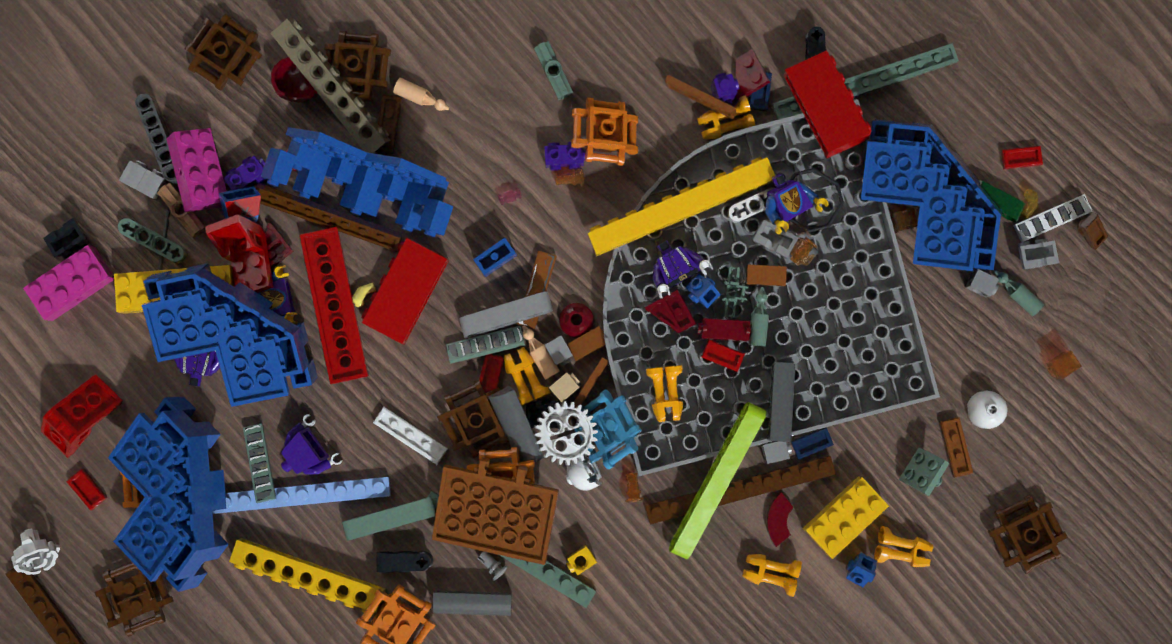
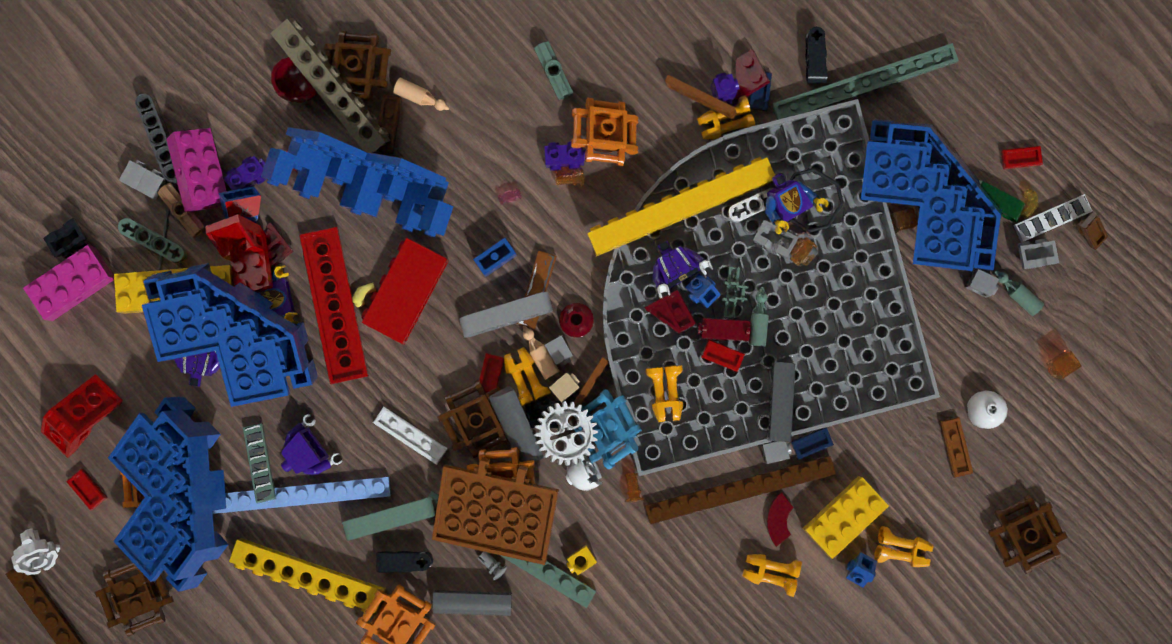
(222, 51): reddish brown brick -> none
(329, 217): reddish brown plate -> none
(485, 344): tile -> none
(587, 343): dark orange tile -> none
(717, 480): lime beam -> none
(766, 275): dark orange tile -> none
(827, 104): red brick -> none
(924, 471): sand green plate -> none

